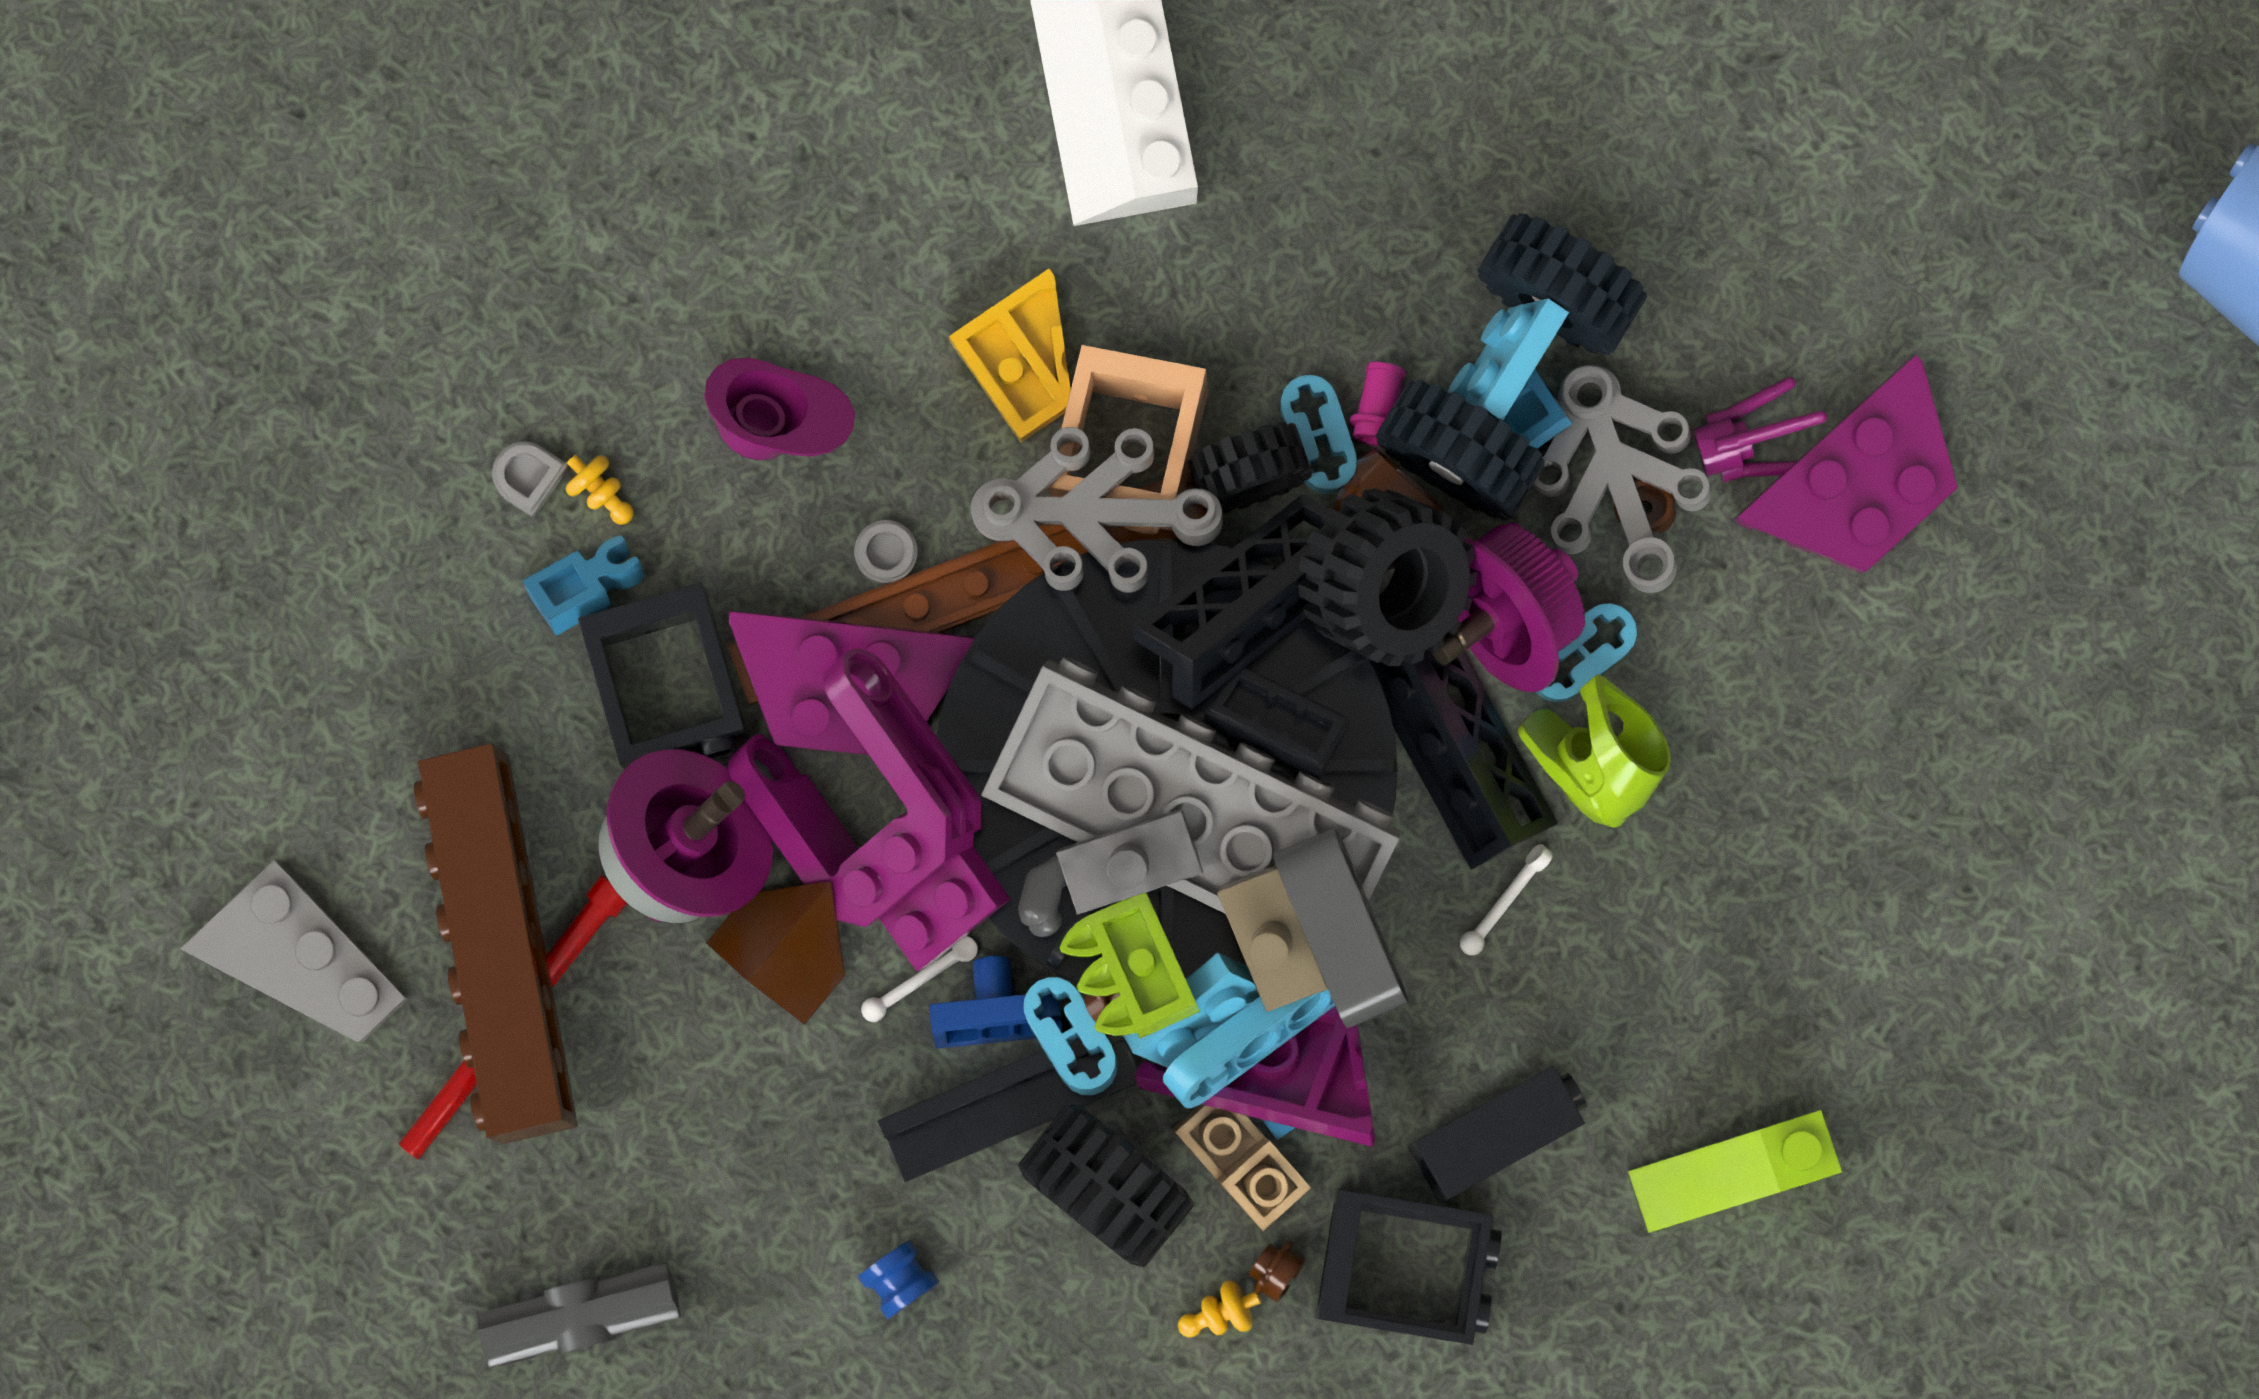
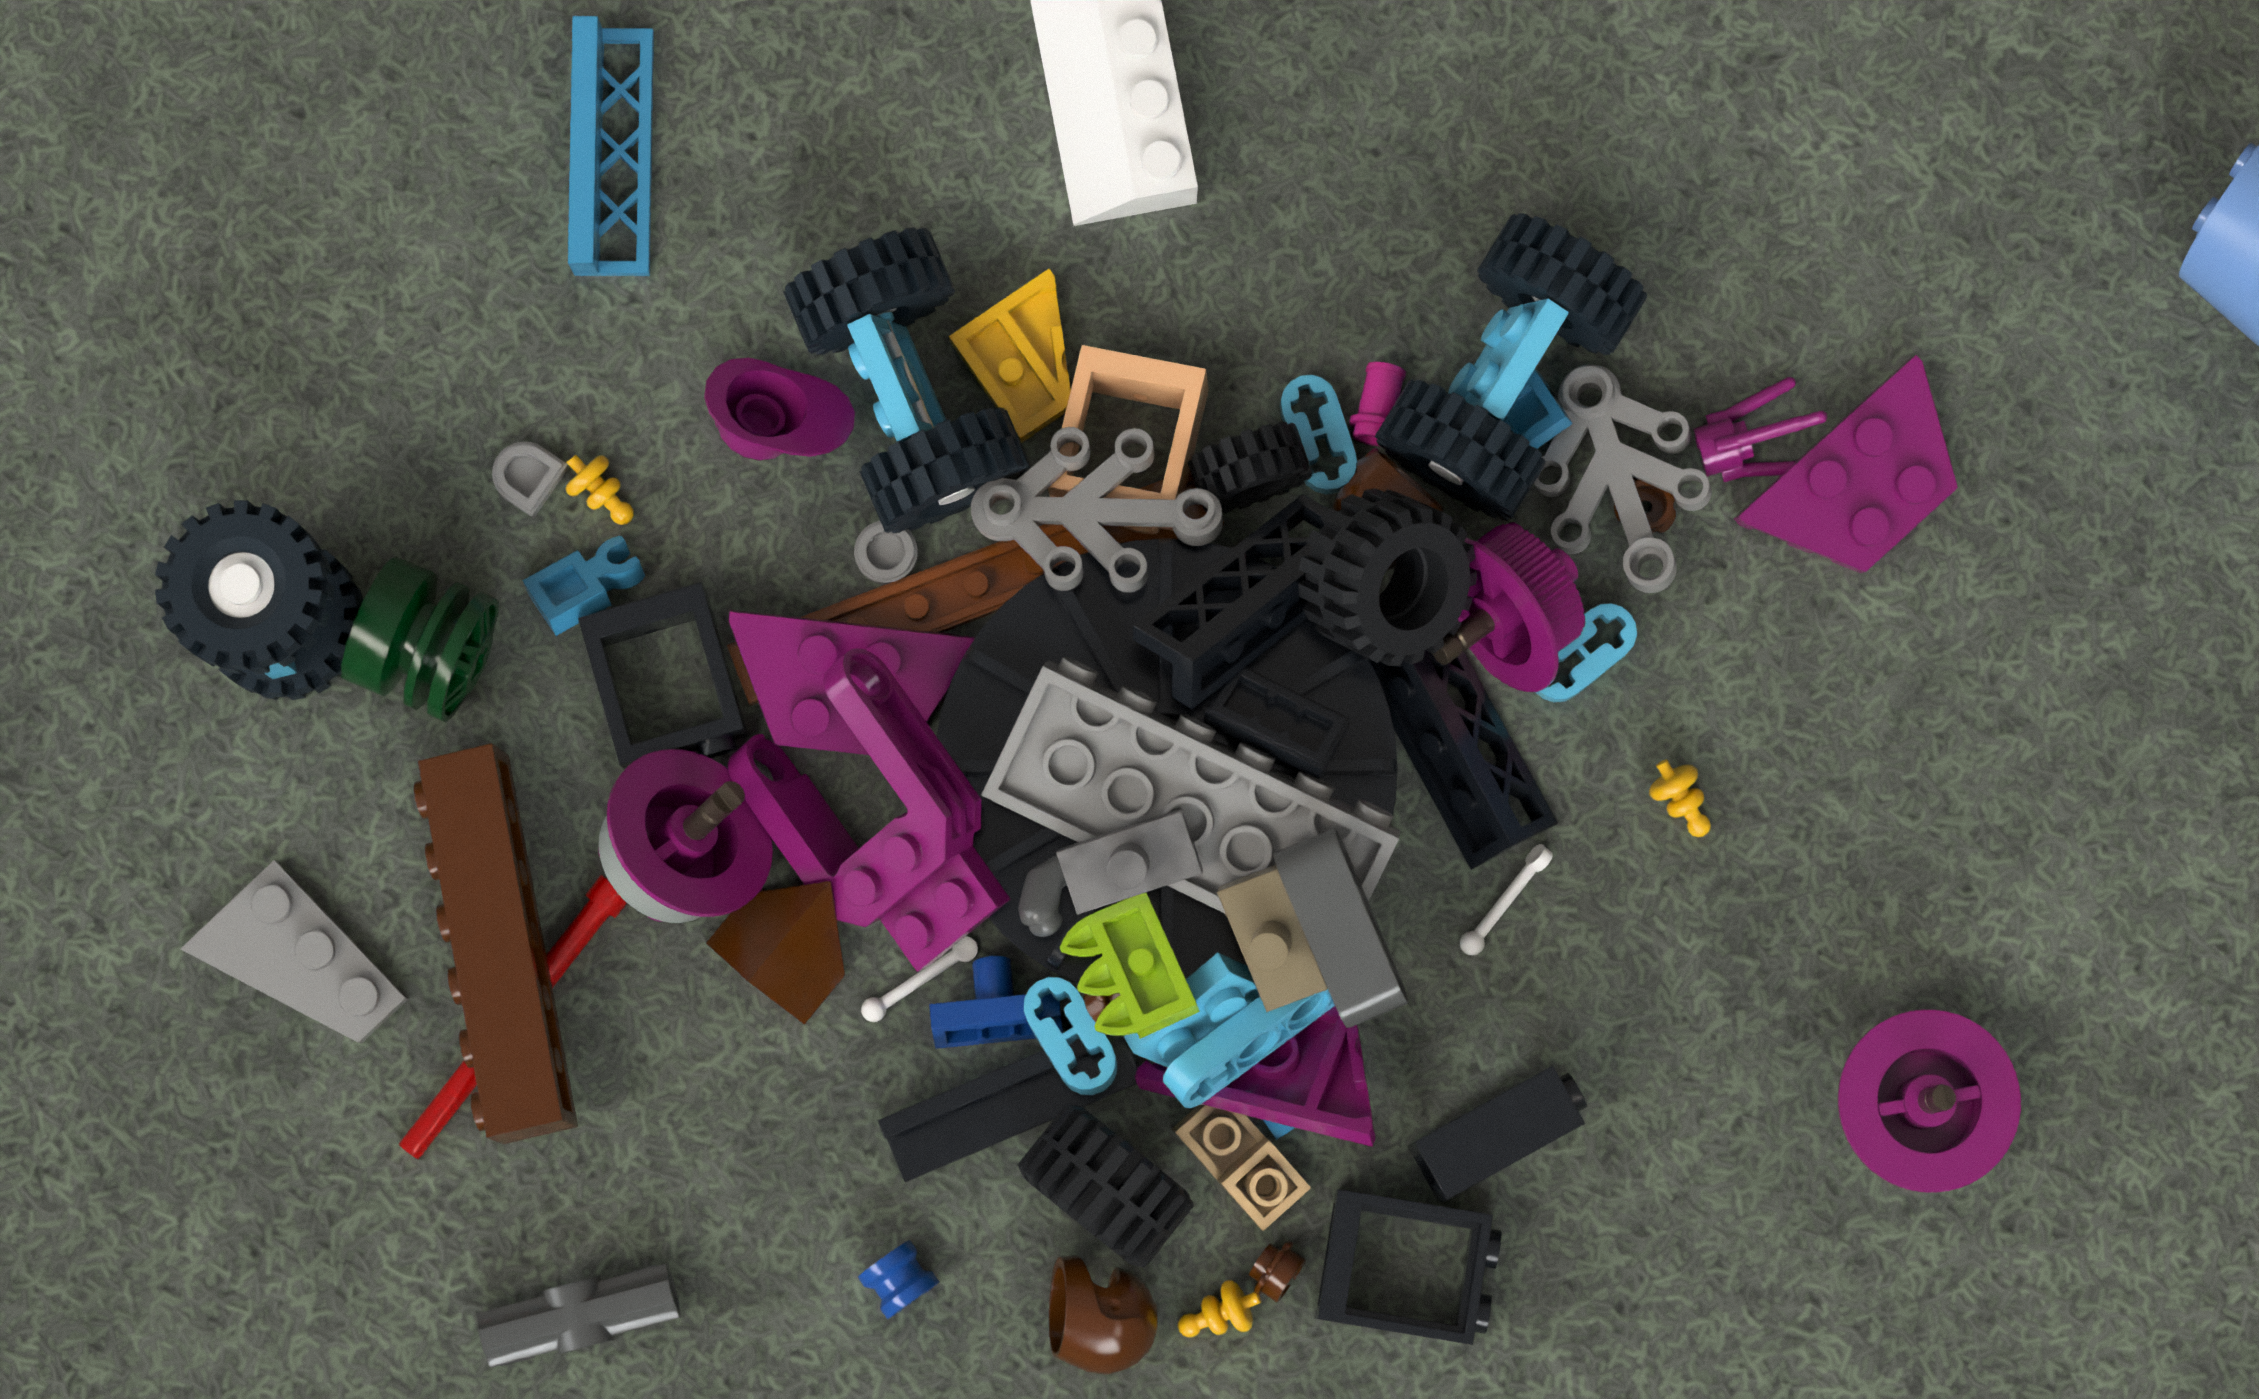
(258, 600): none -> black plate
(407, 634): none -> dark green wheel
(586, 148): none -> dark azure fence
(864, 304): none -> black plate
(1098, 1325): none -> reddish brown helmet
(1596, 769): lime helmet -> none
(1684, 801): none -> yellow hair
(1735, 1171): lime slope -> none
(1929, 1101): none -> magenta piece

